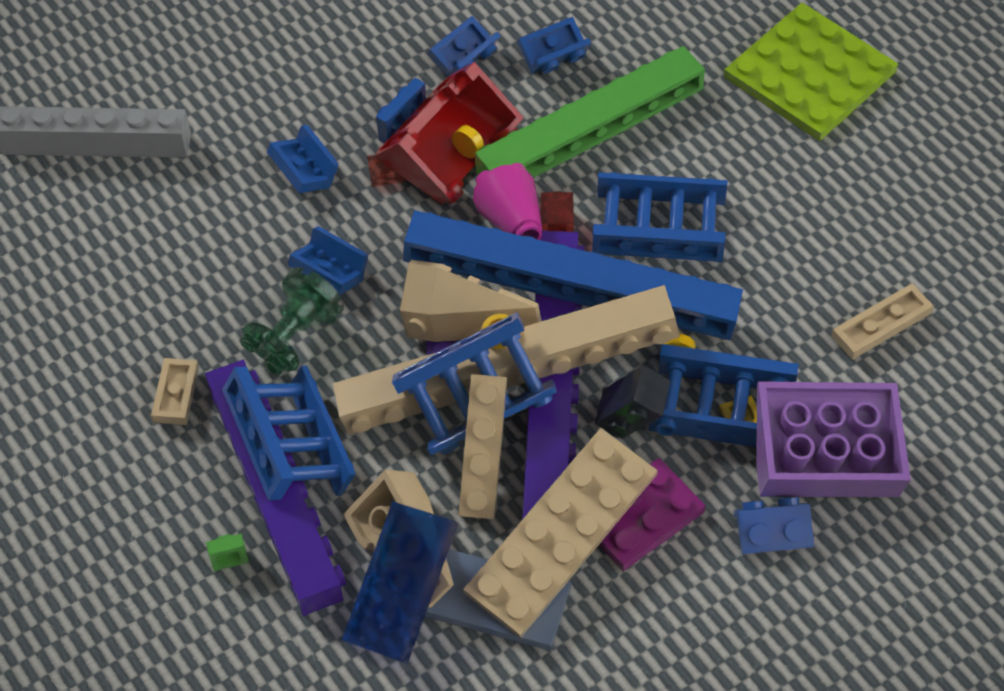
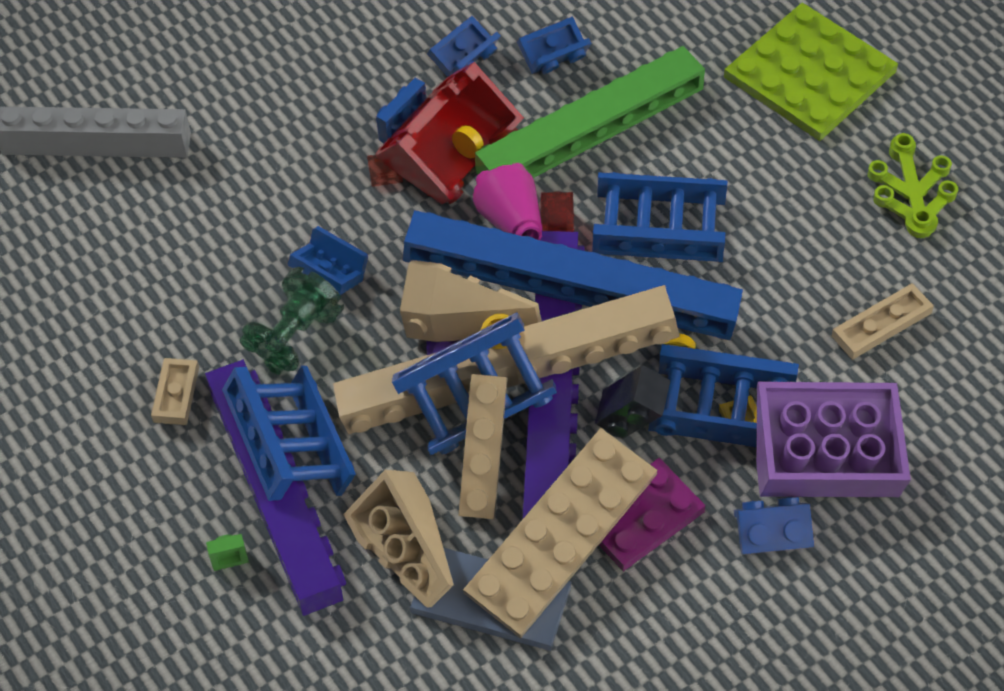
(304, 161): blue bracket -> none
(400, 582): clear blue tile -> none
(902, 150): none -> lime plant

